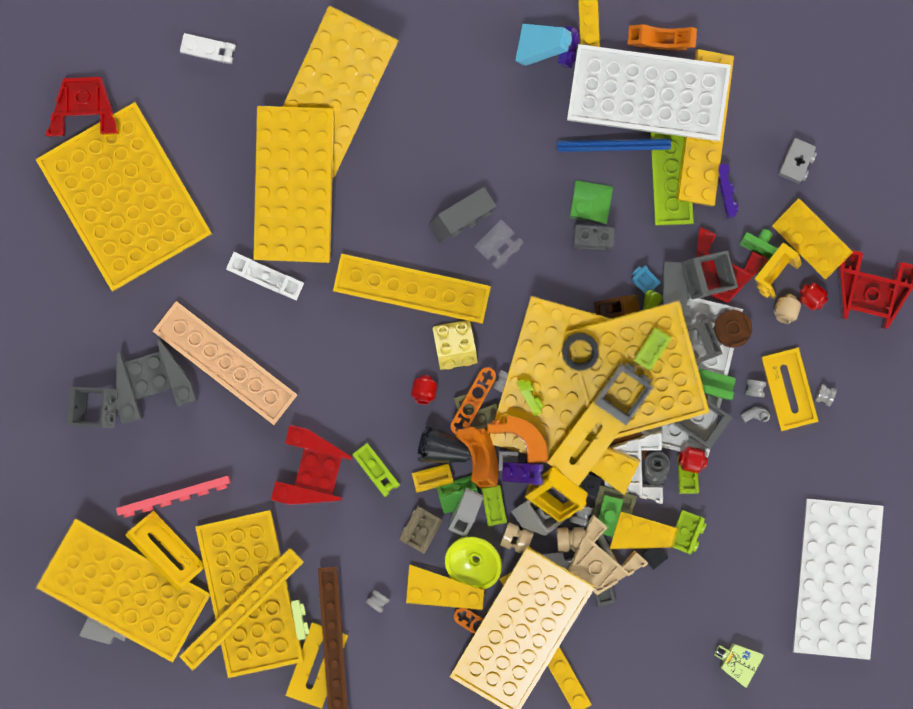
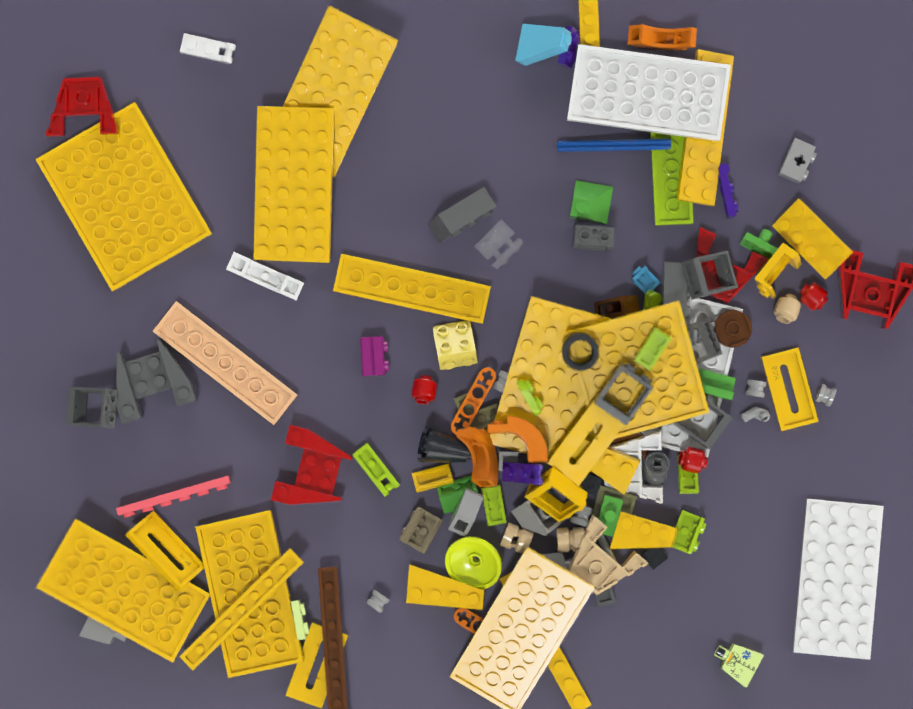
(373, 357): none -> magenta brick

